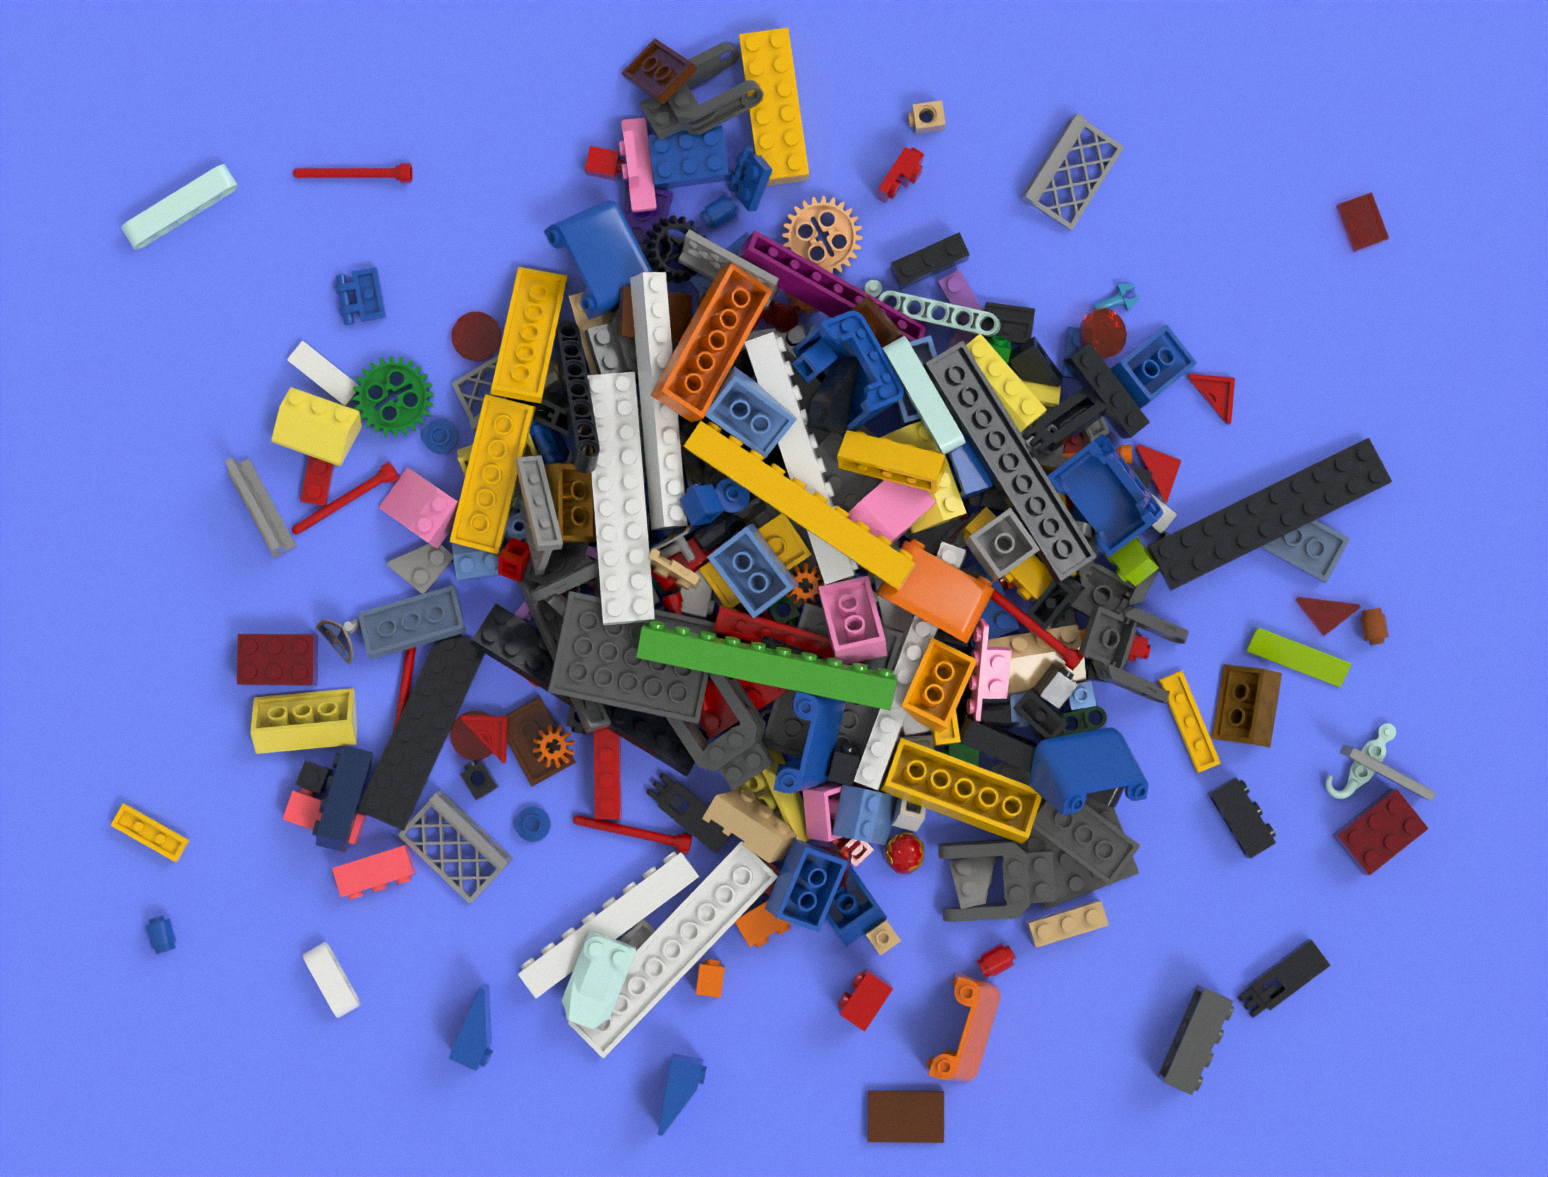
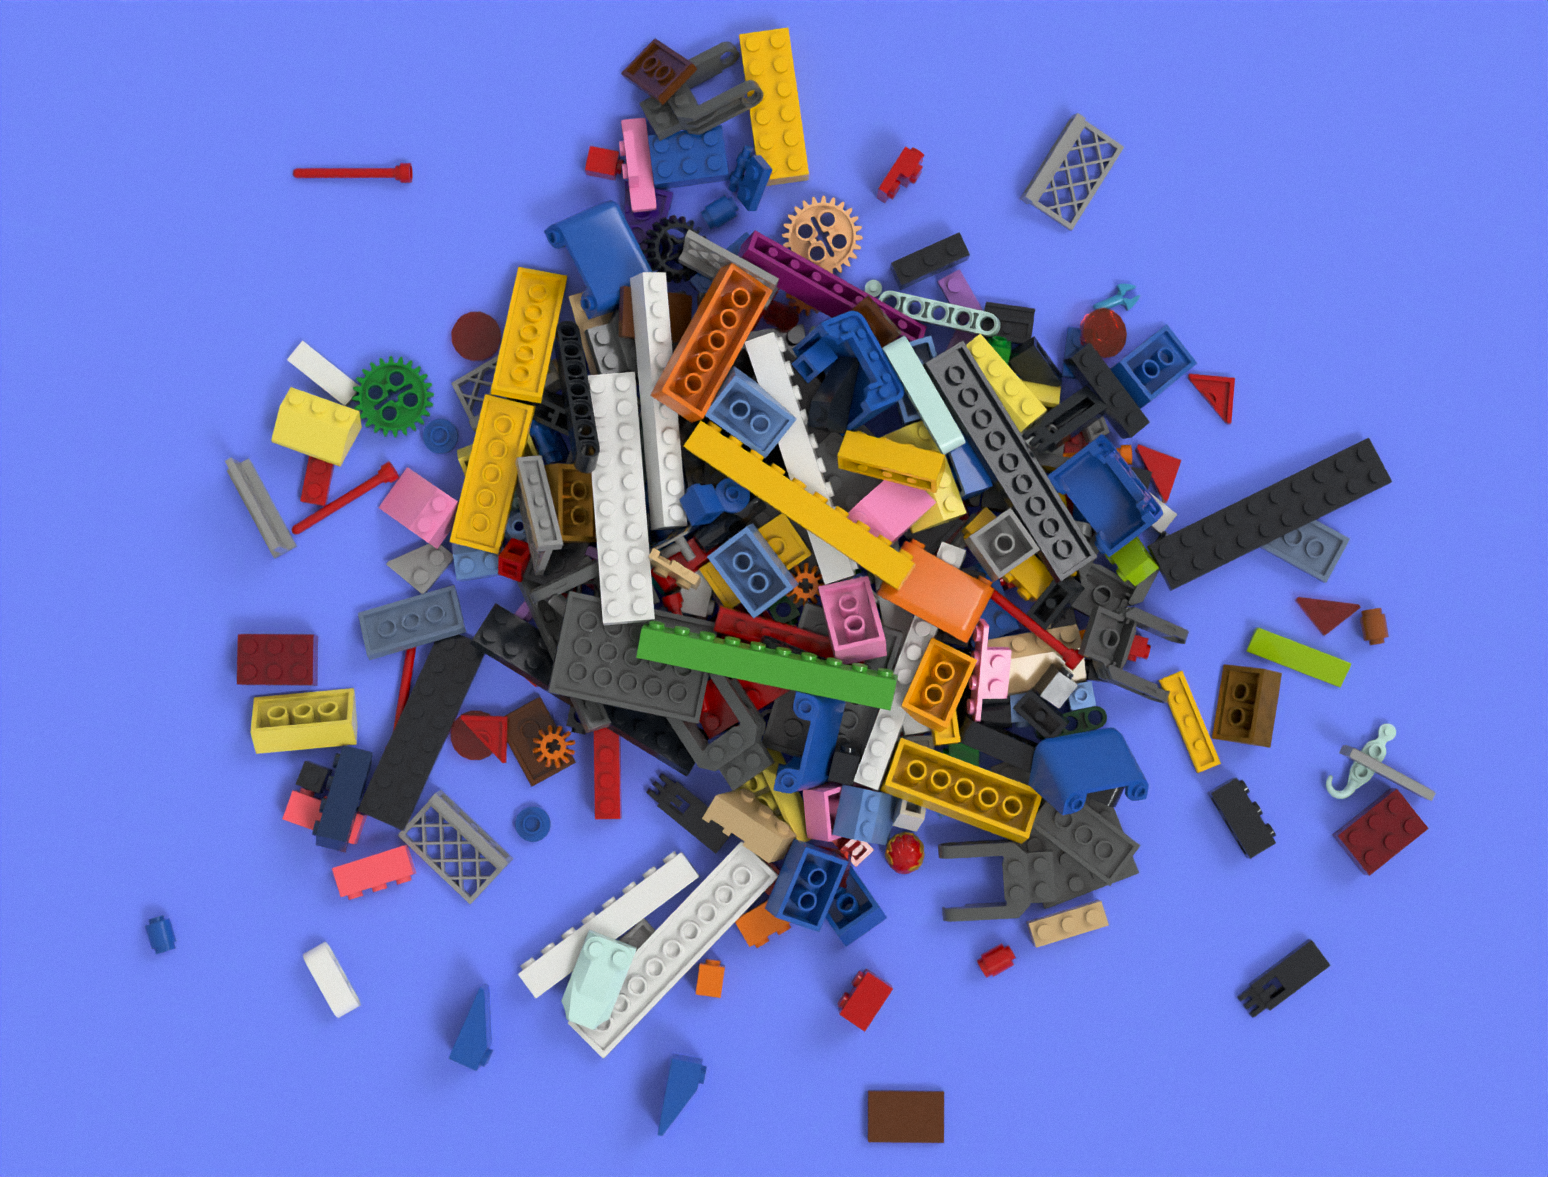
(150, 832): yellow plate -> none
(179, 207): light aqua beam -> none
(339, 637): shield -> none
(368, 294): blue plate -> none
(489, 784): black brick -> none
(680, 842): red piece -> none
(883, 937): tan brick -> none
(934, 108): tan brick -> none
(972, 879): light grey wing -> none
(983, 1003): windscreen -> none
(1195, 1040): dark grey brick -> none
(1362, 222): clear red plate -> none

